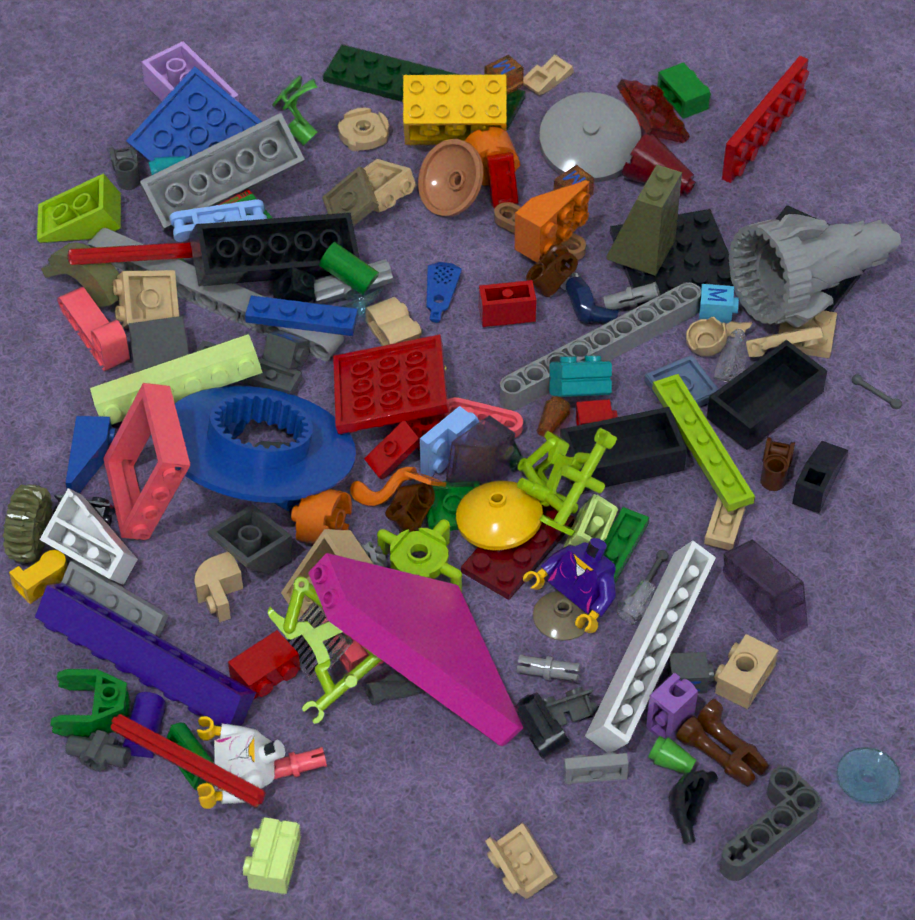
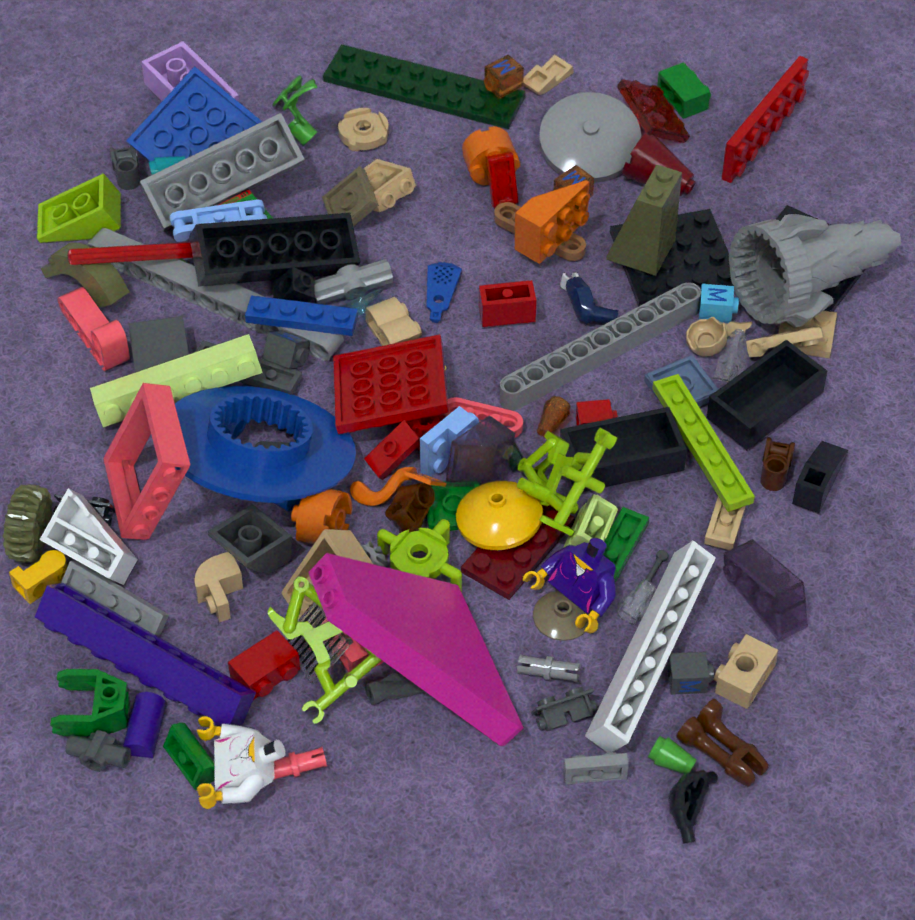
(89, 445): blue slope -> none
(145, 296): tan plate -> none
(188, 760): red axle -> none
(273, 855): yellowish green brick -> none
(348, 268): green brick -> none
(450, 177): nougat dish -> none
(451, 106): yellow brick -> none
(521, 861): tan bracket -> none
(544, 731): black piece -> none
(551, 271): reddish brown piece -> none
(580, 377): teal brick -> none
(631, 296): light grey pin -> none
(671, 706): medium lavender brick -> none
(766, 829): dark grey beam -> none
(870, 764): clear light blue dish -> none
(894, 403): dark grey hinge -> none

